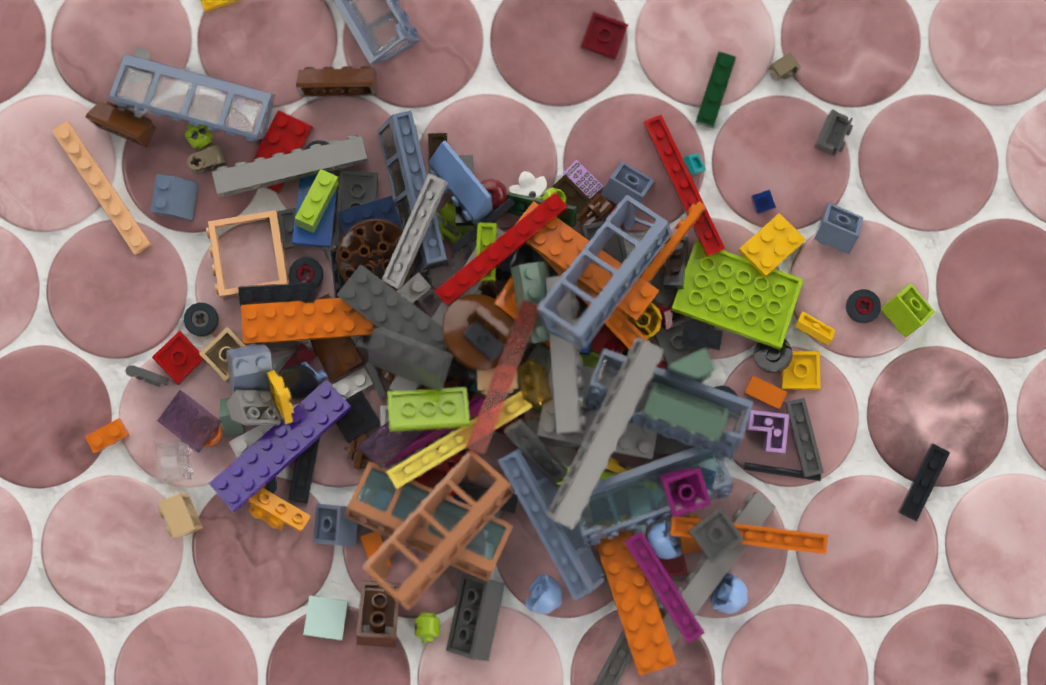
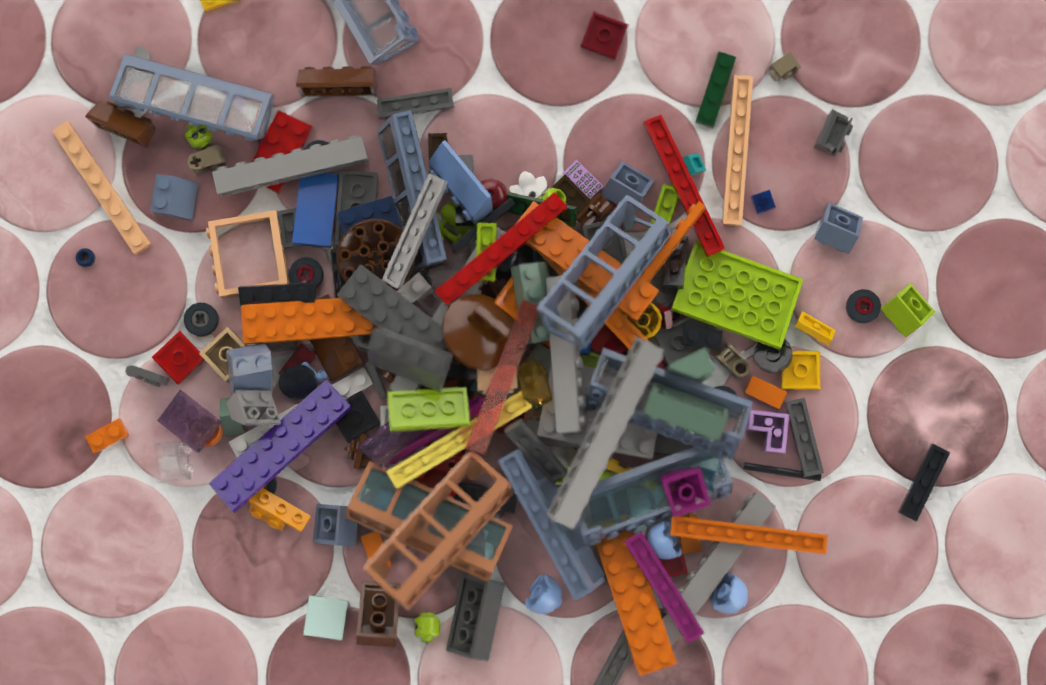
(81, 253): none -> dark blue plate
(179, 515): tan brick -> none
(280, 396): yellow plate -> none
(303, 474): black tile -> none
(316, 201): lime brick -> none
(416, 102): none -> dark grey plate
(483, 341): black plate -> none
(666, 203): none -> lime tile
(716, 534): dark grey plate -> none
(732, 360): none -> dark tan piece
(737, 150): none -> light nougat plate
(771, 245): yellow plate -> none

